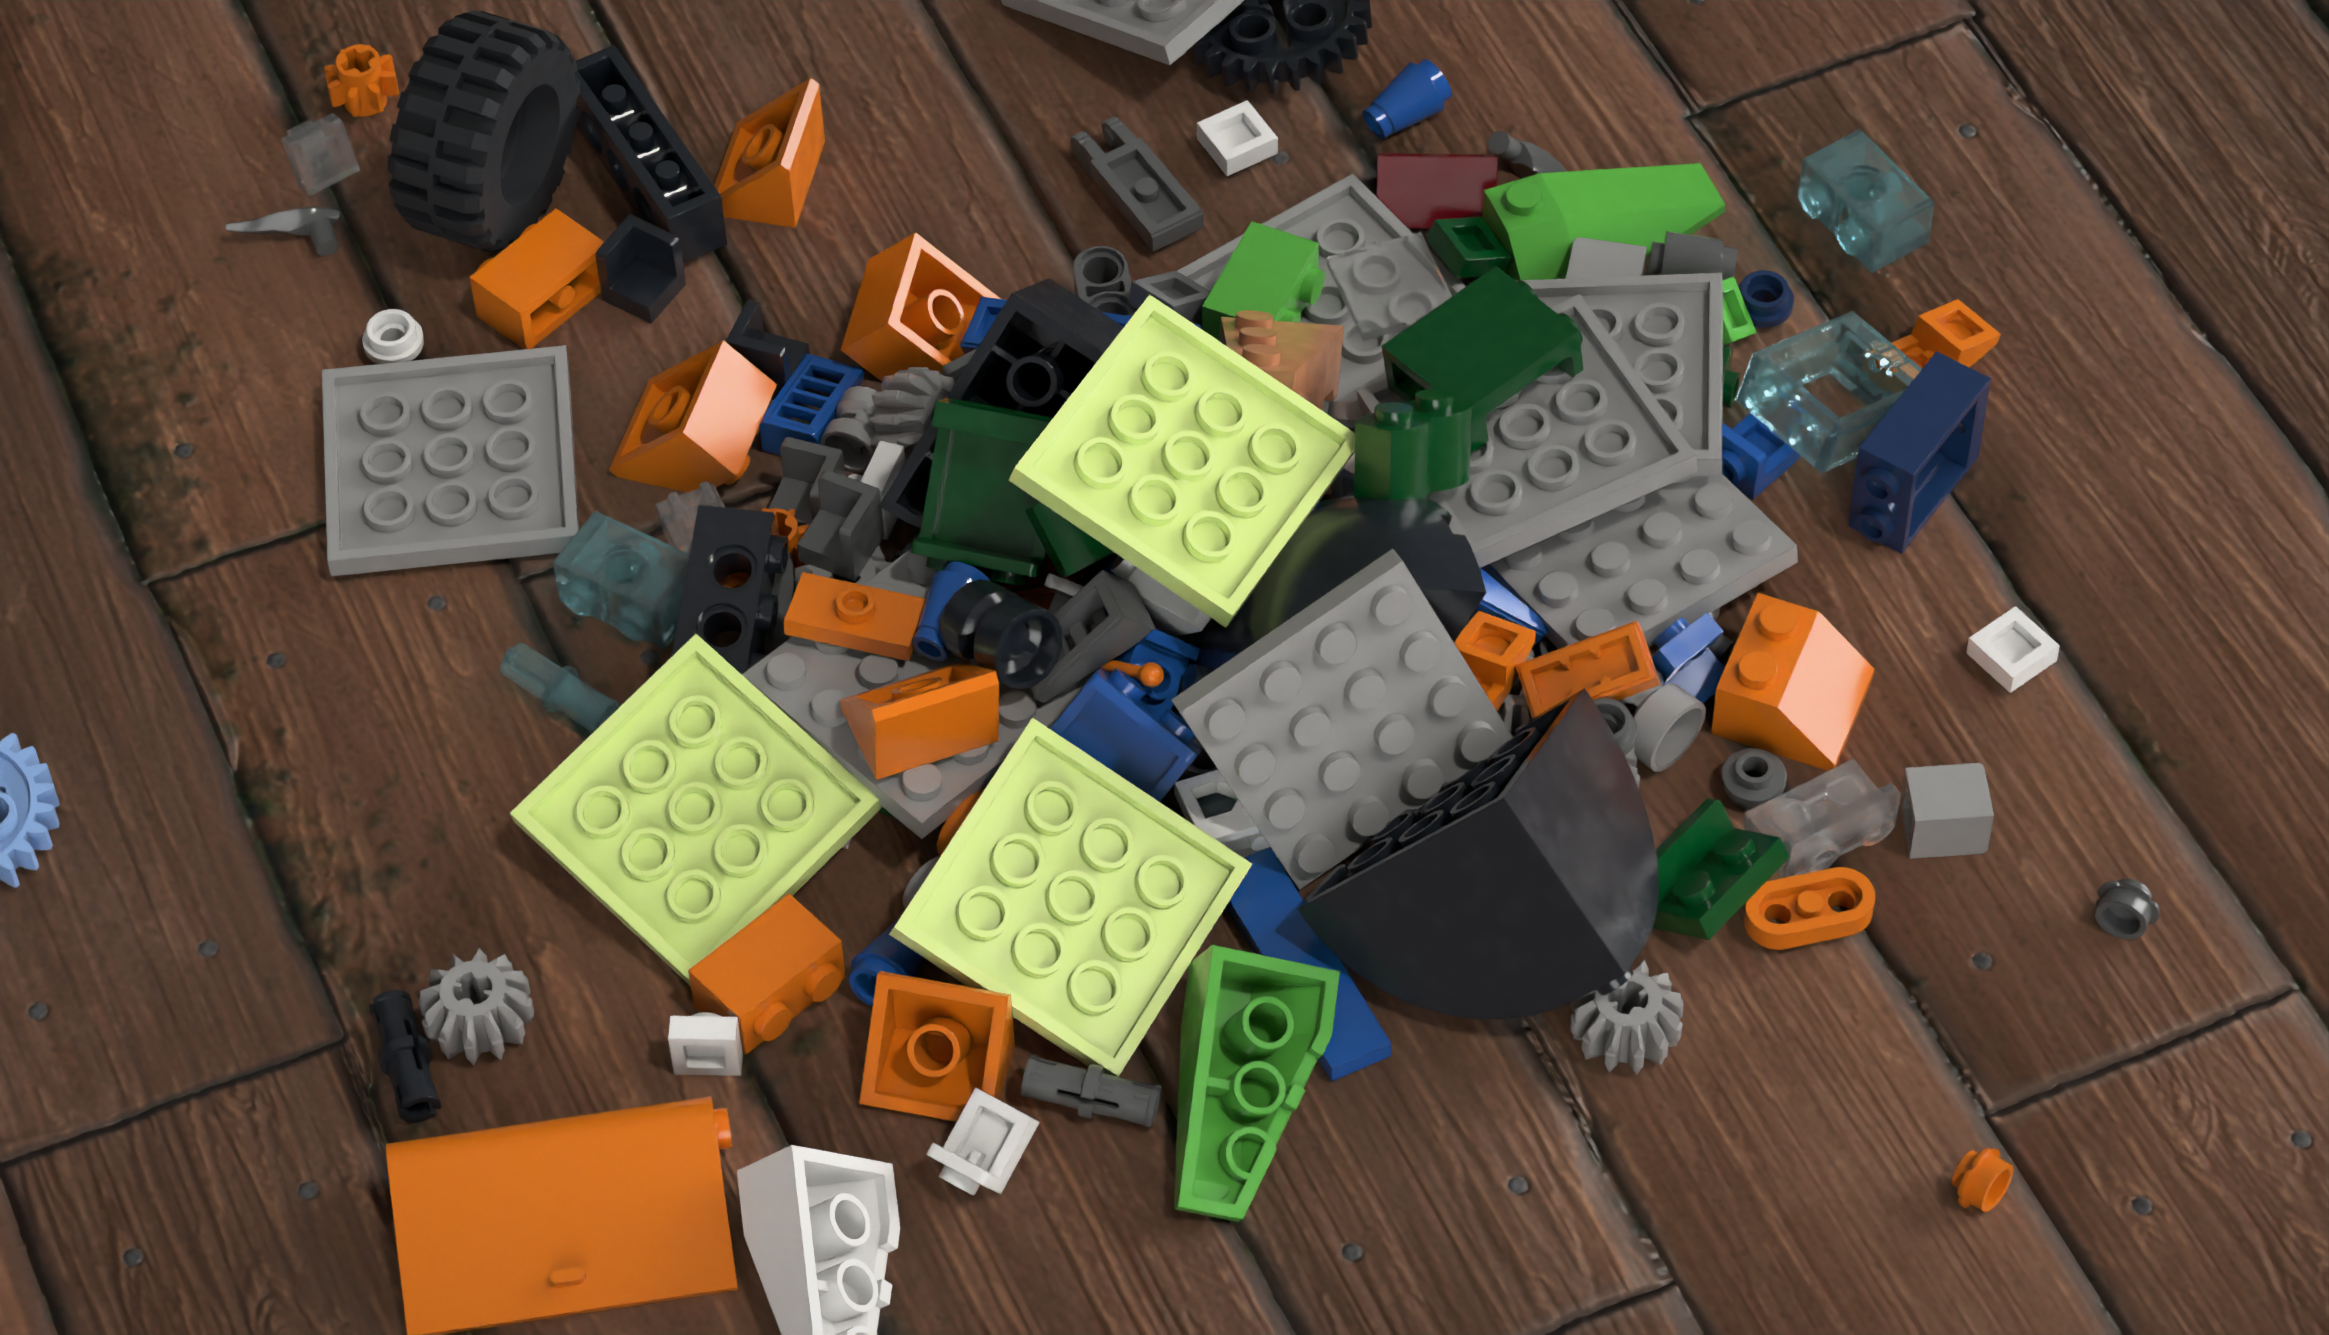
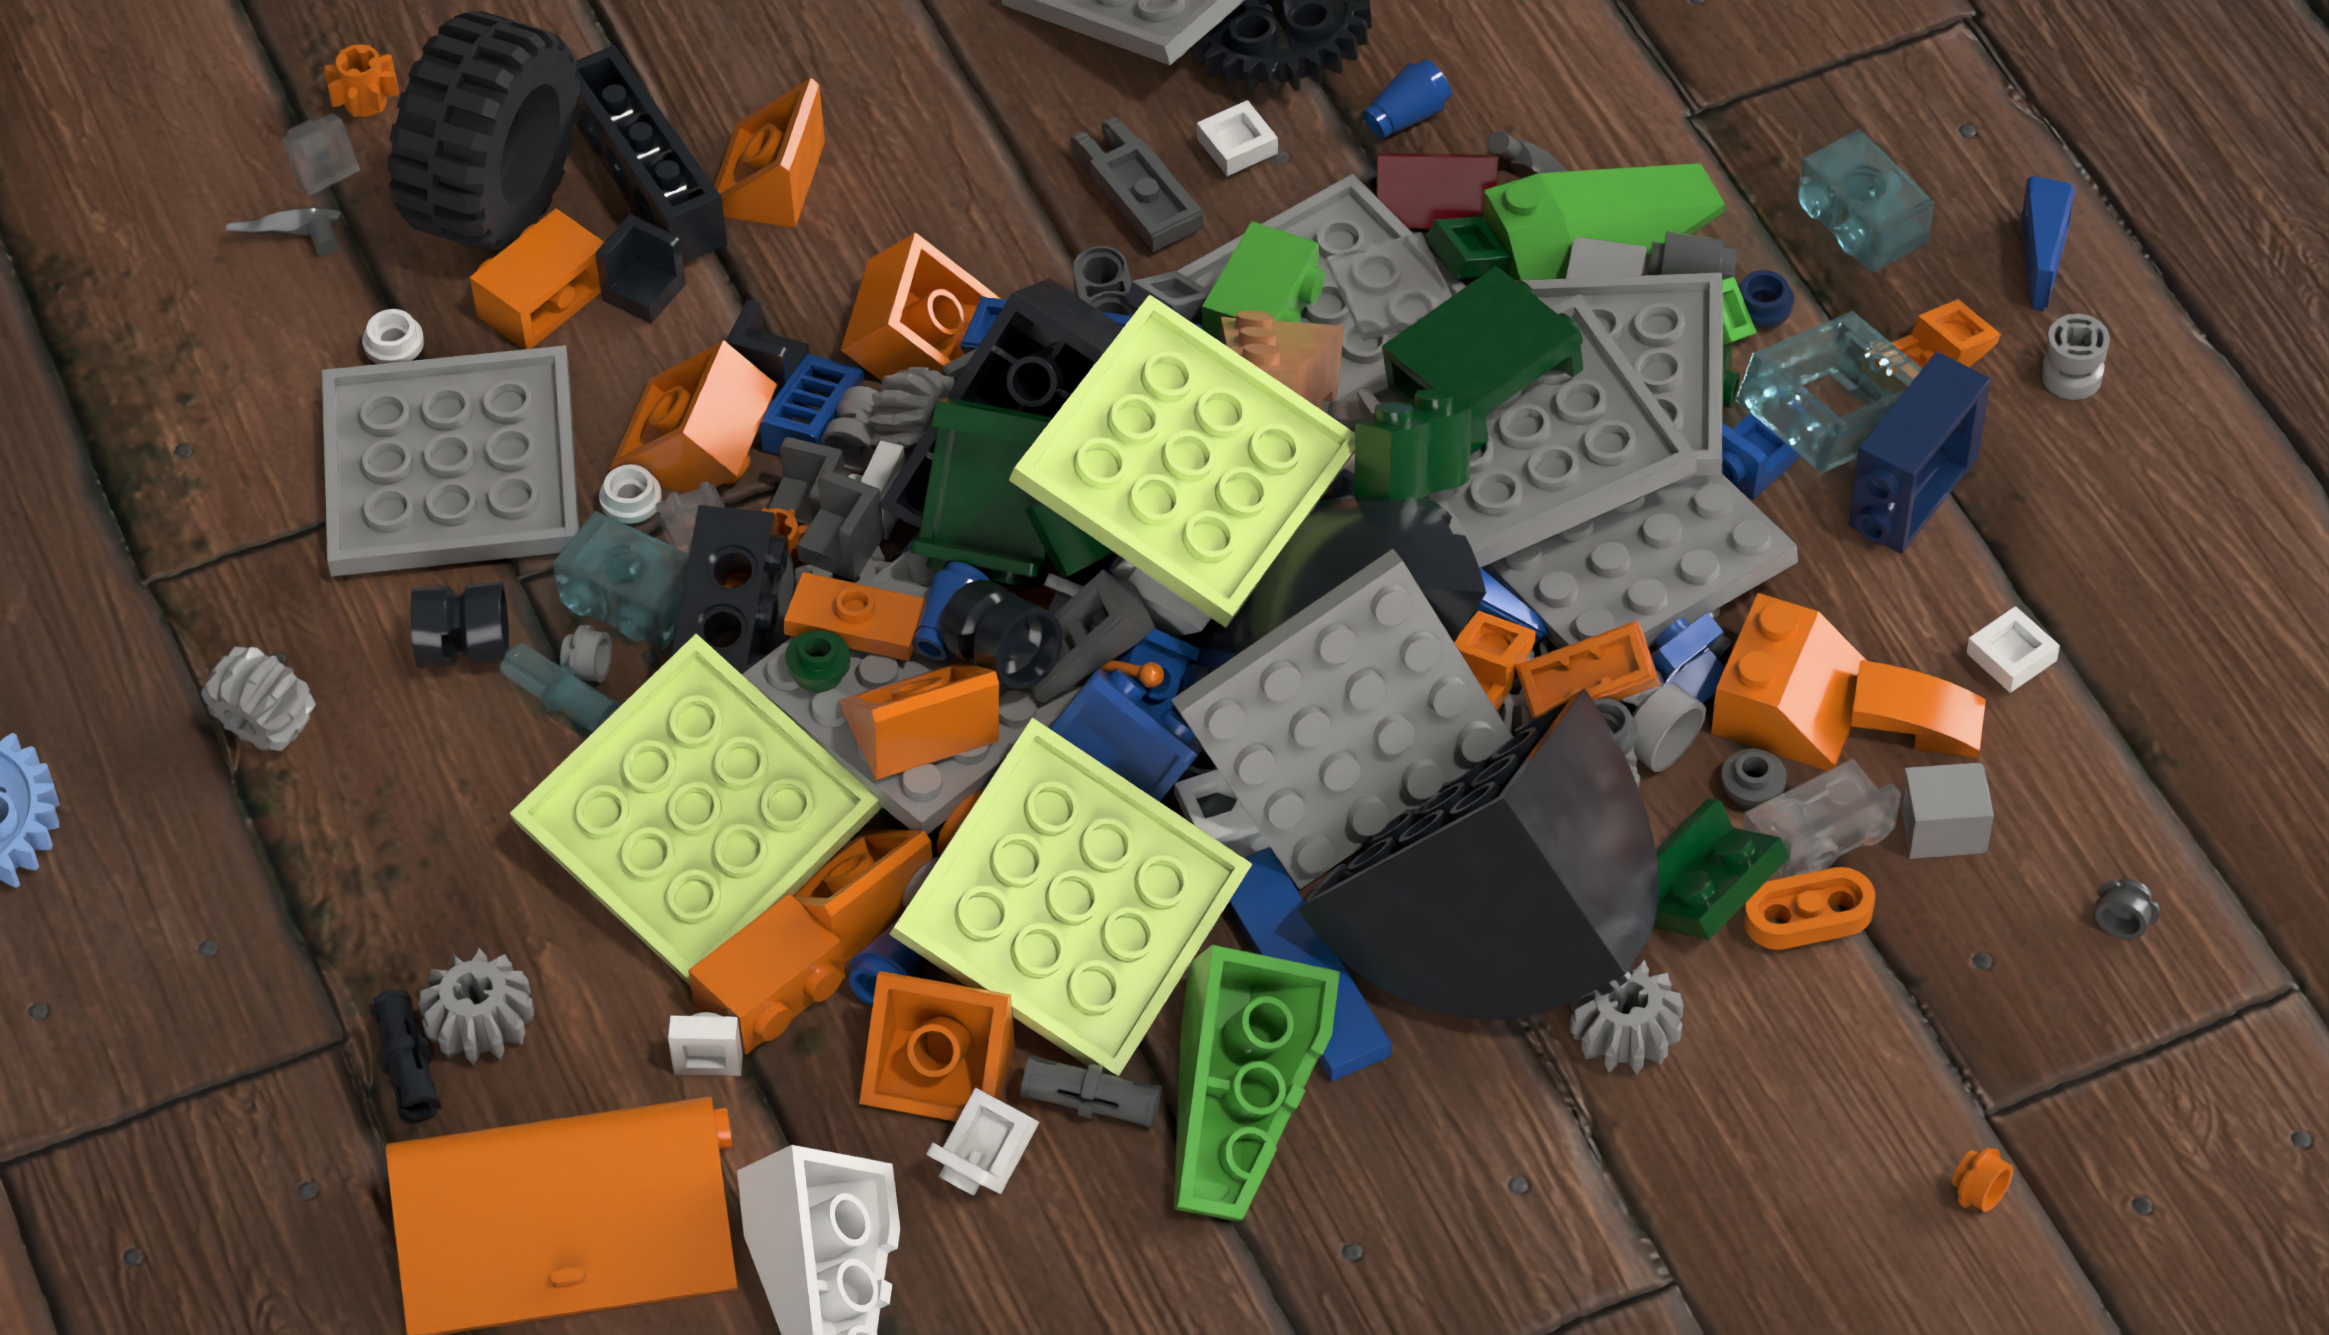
(258, 698): none -> light grey gear
(459, 624): none -> black wheel
(588, 653): none -> light grey plate
(625, 483): none -> white plate
(817, 660): none -> dark green plate
(864, 885): none -> orange slope
(1911, 702): none -> orange slope
(2045, 230): none -> blue slope
(2075, 356): none -> light grey wheel

